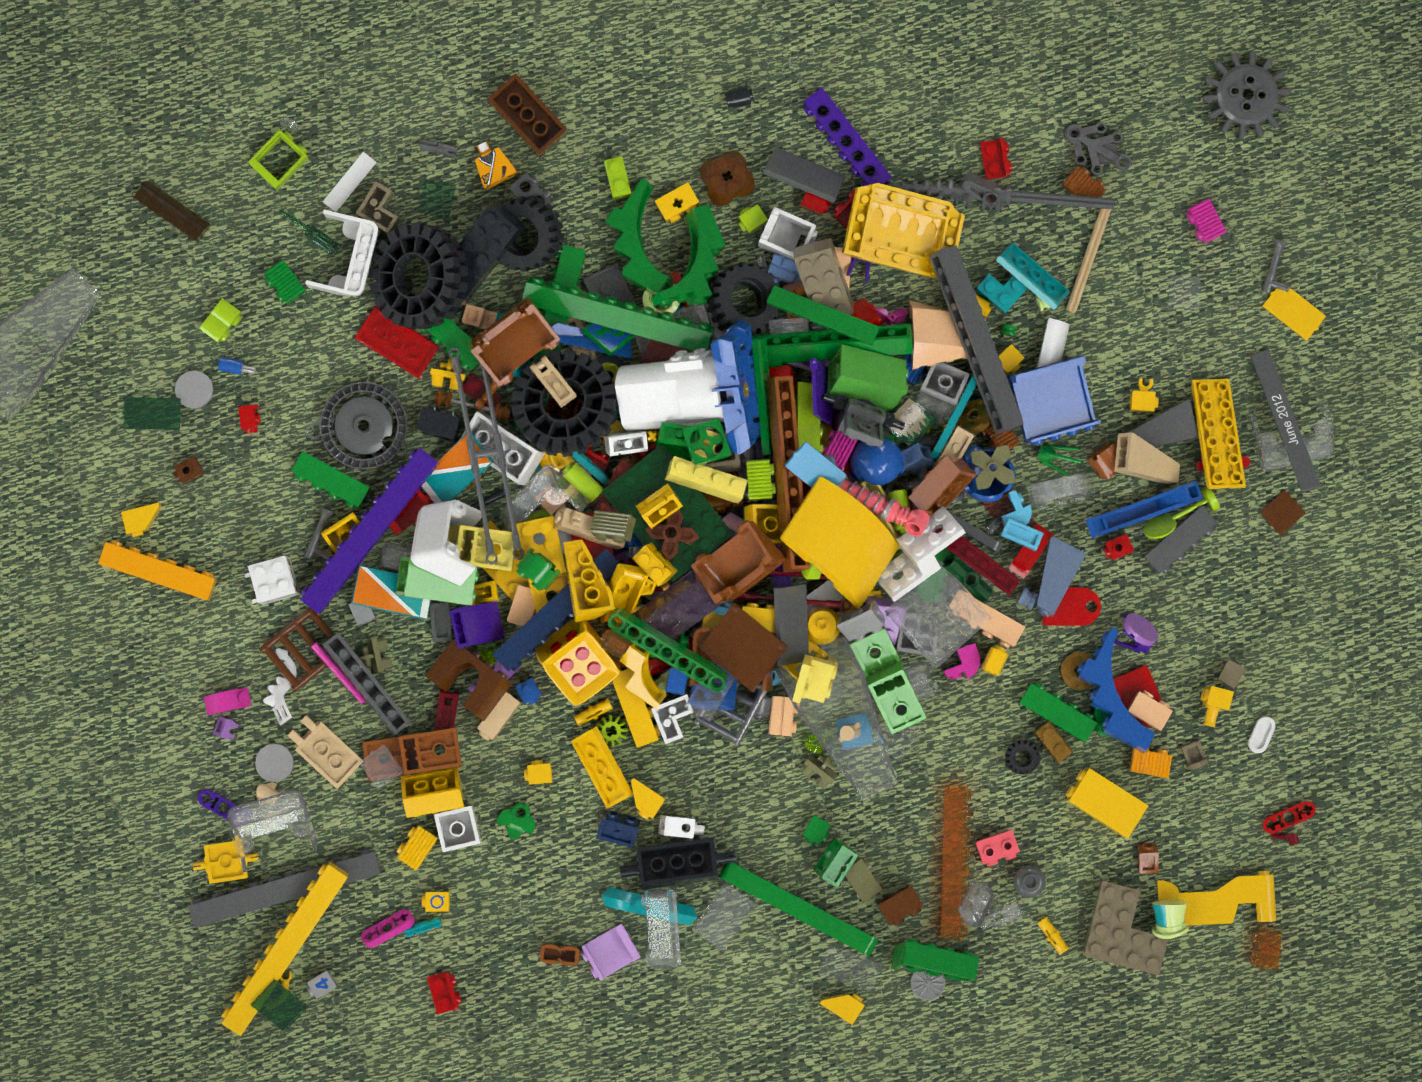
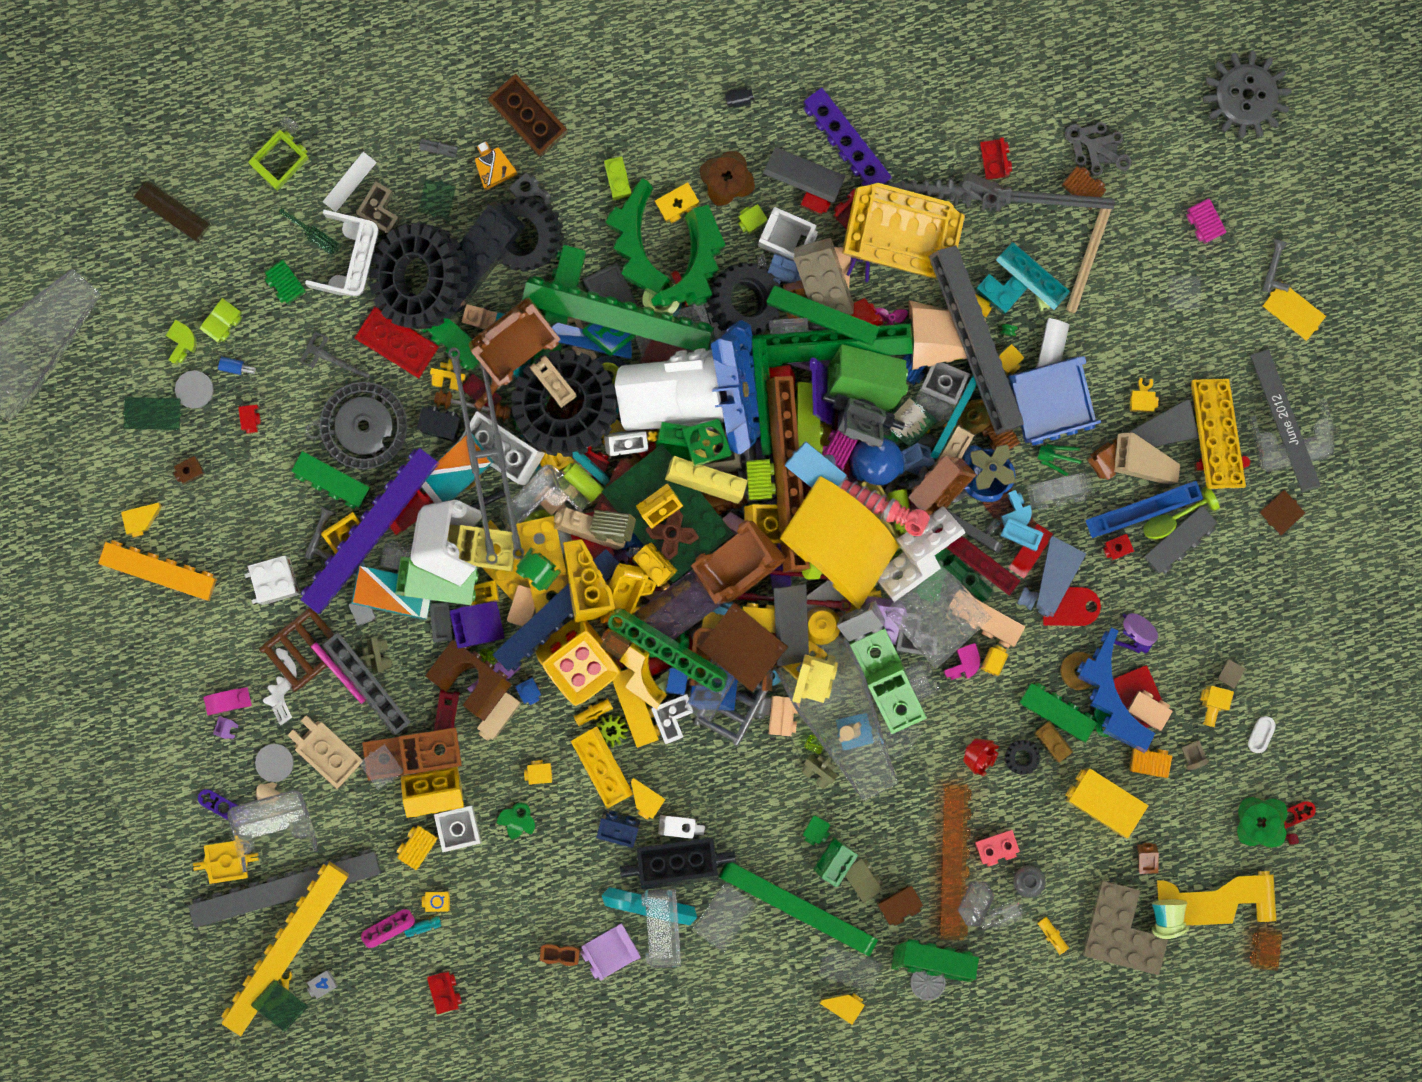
(186, 341): none -> lime brick
(323, 354): none -> dark grey piece
(980, 755): none -> red cone
(1275, 813): none -> green brick

